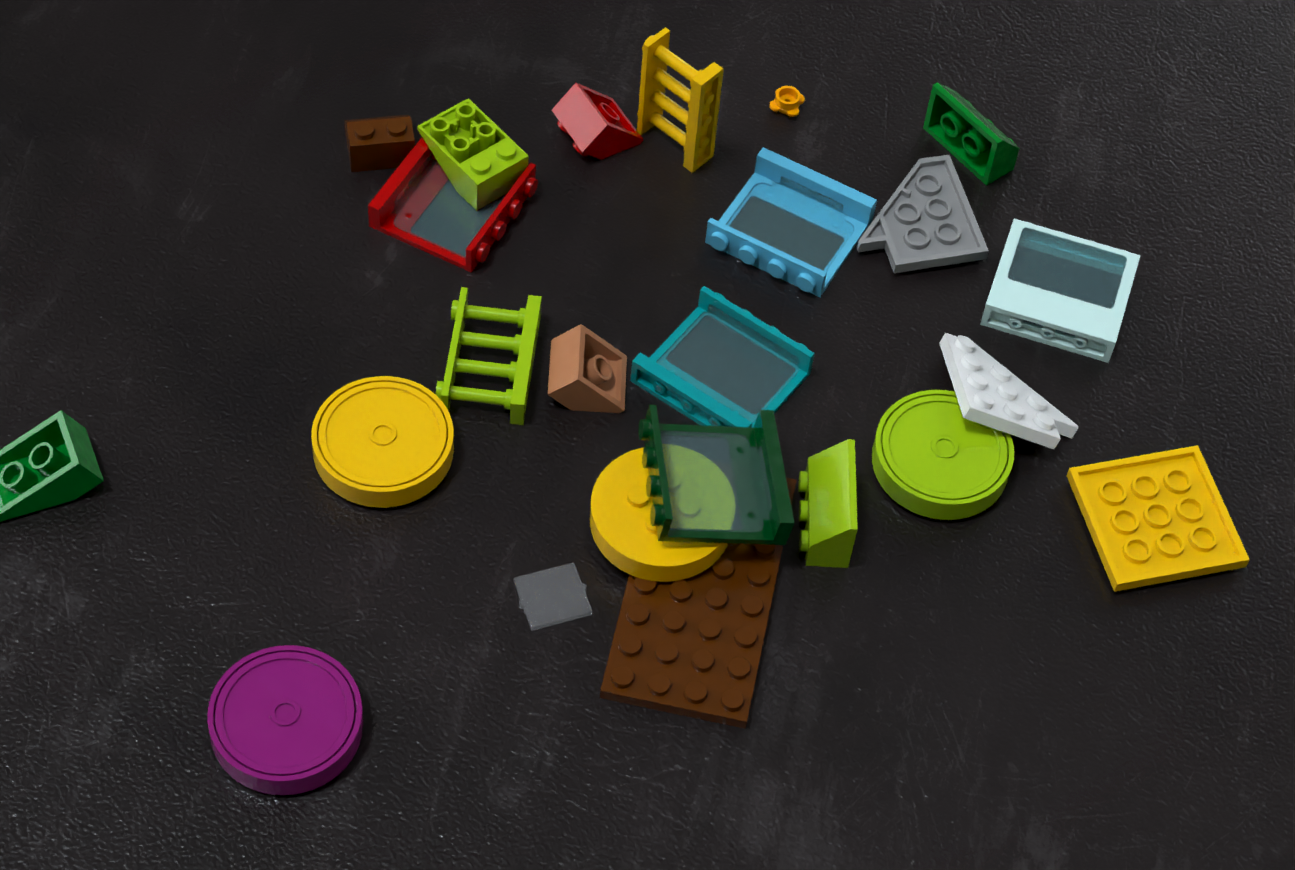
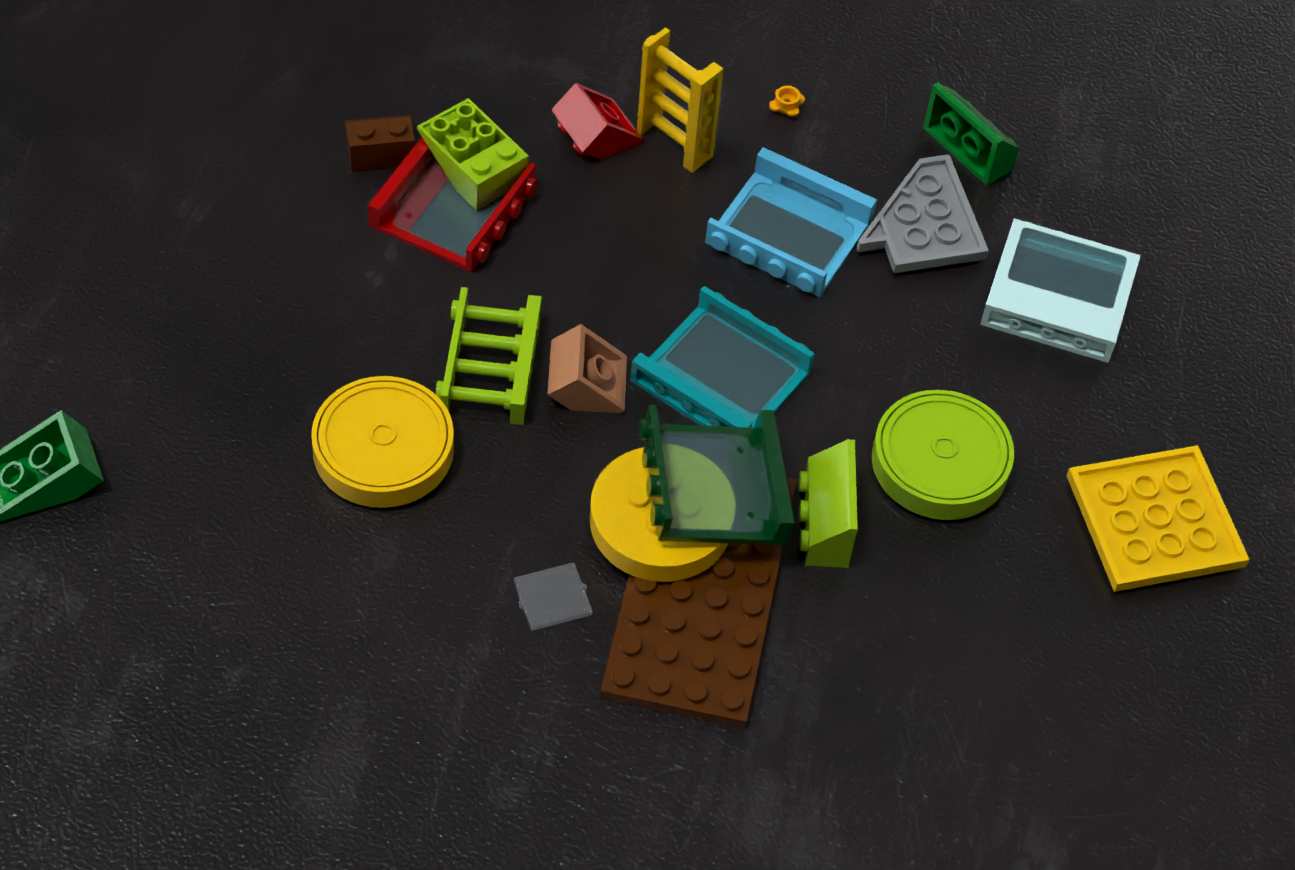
(285, 720): magenta brick -> none
(998, 397): white wing -> none

